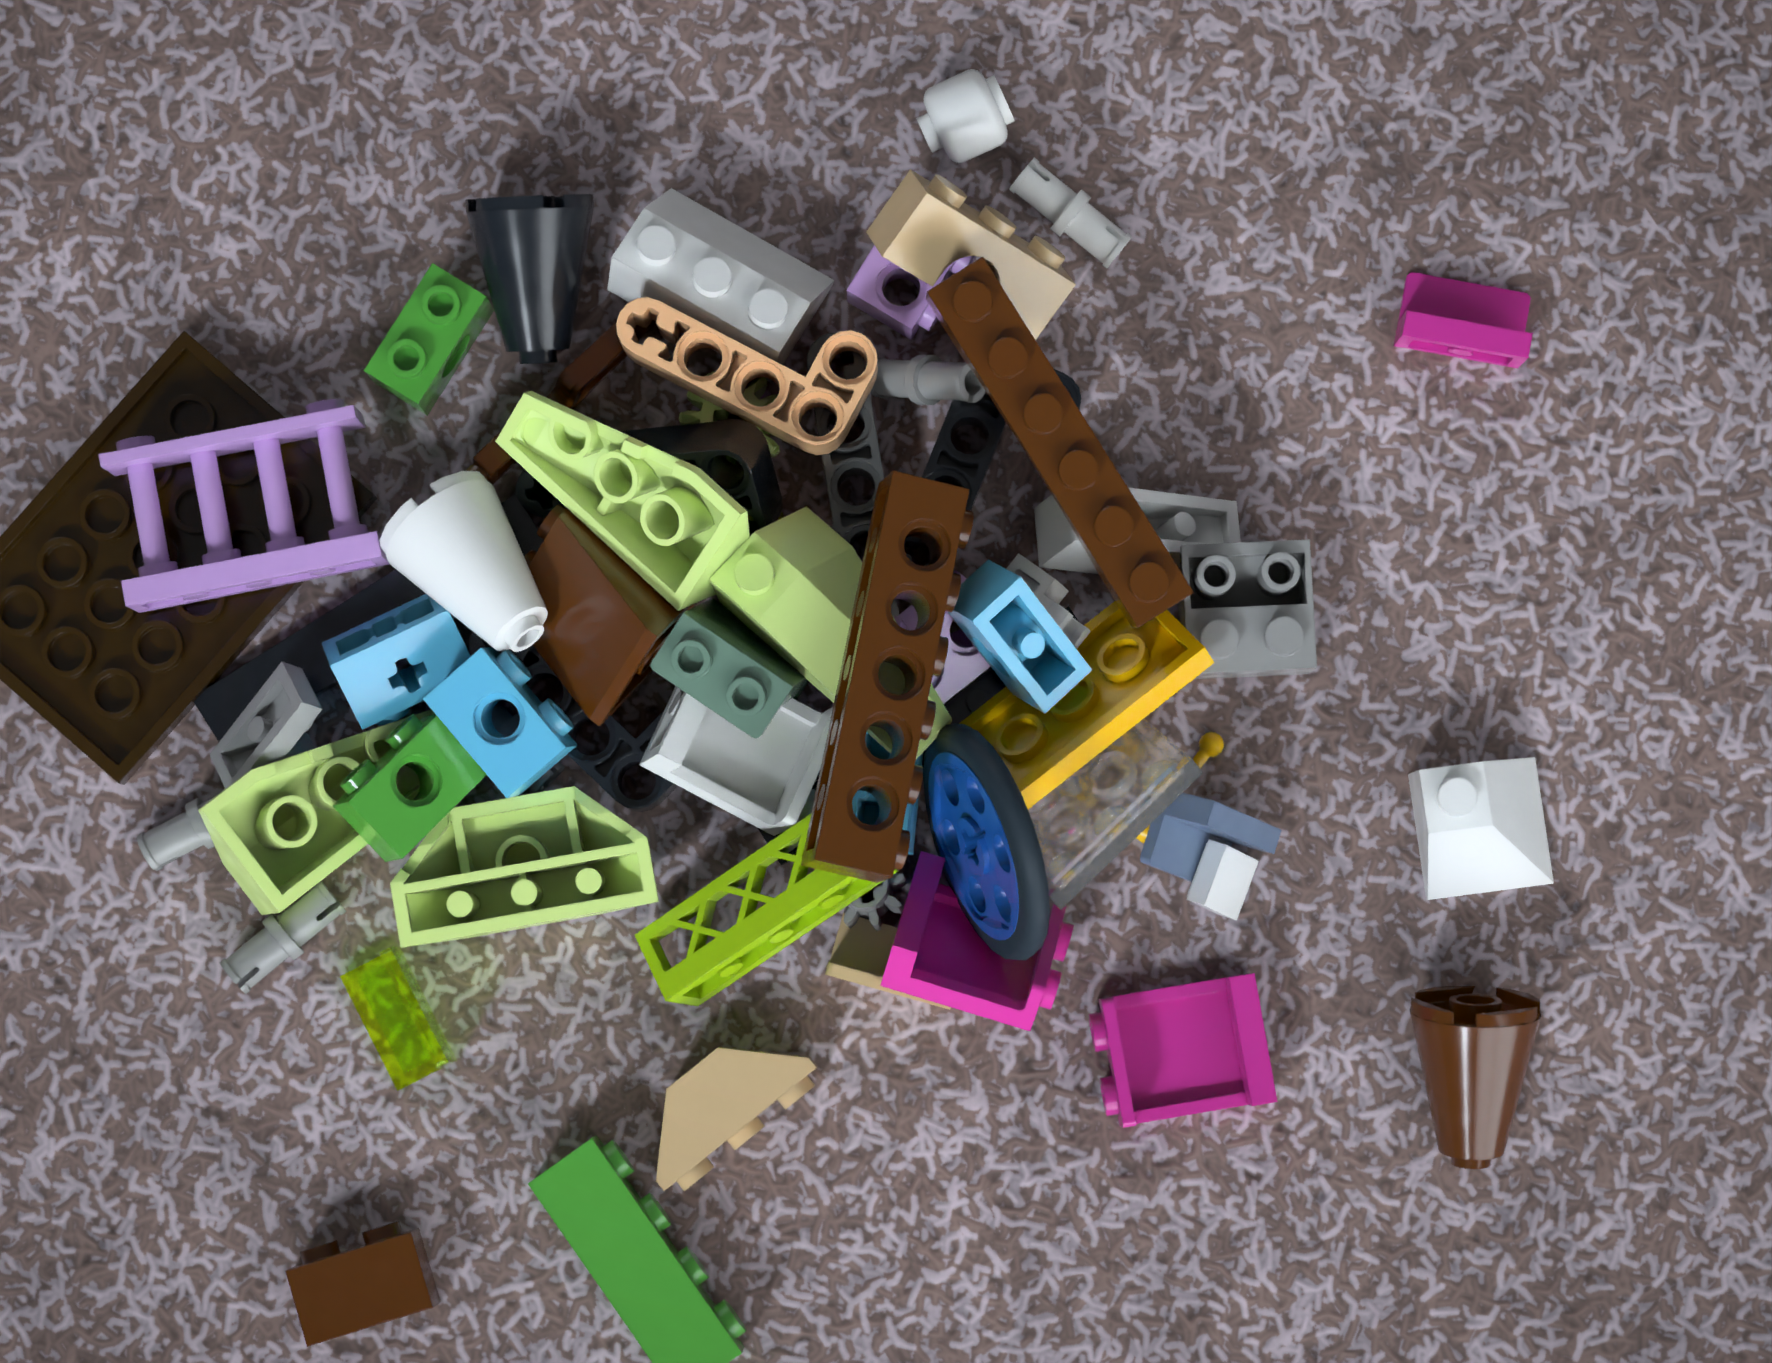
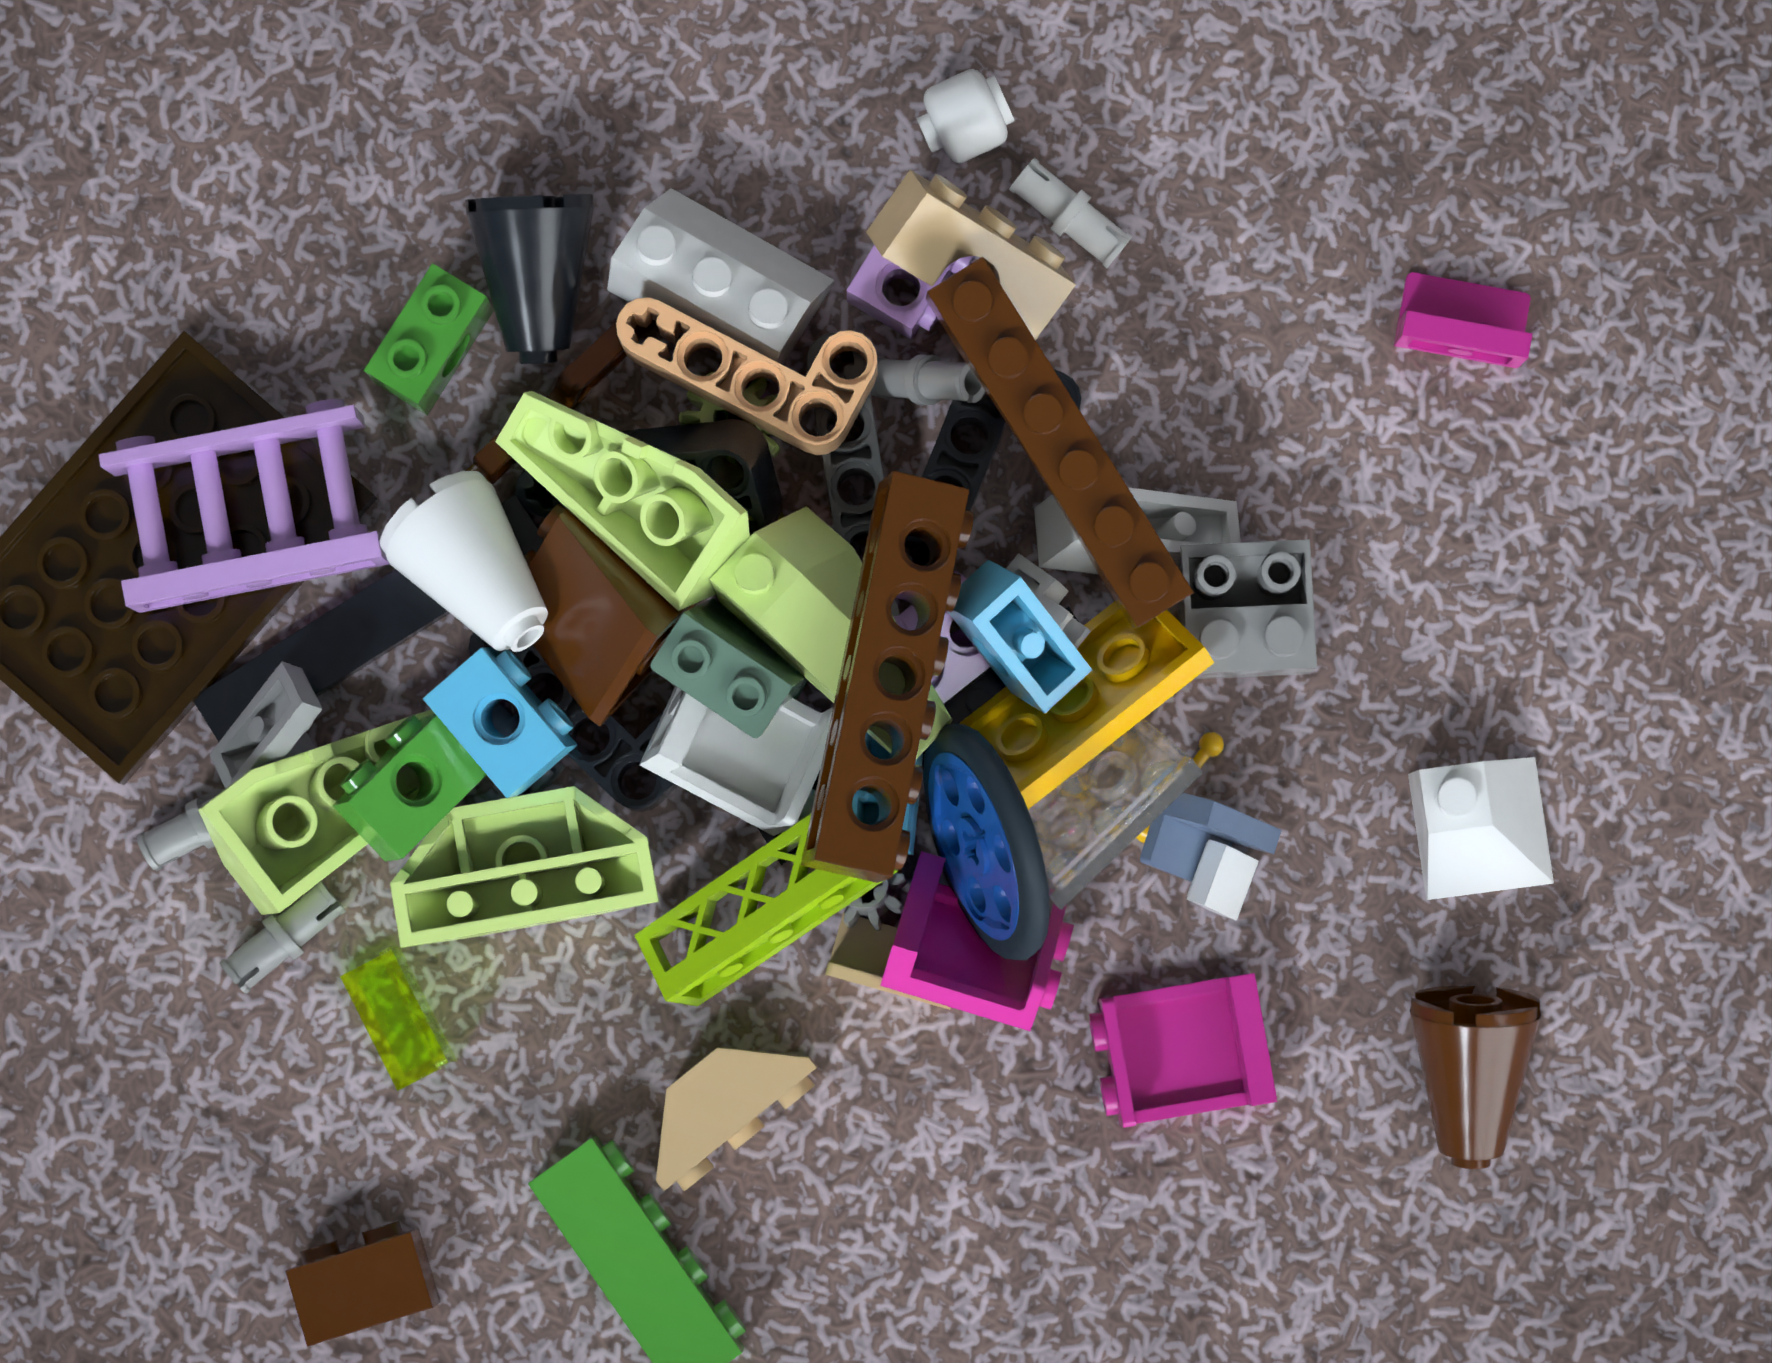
(367, 655): medium azure brick -> none

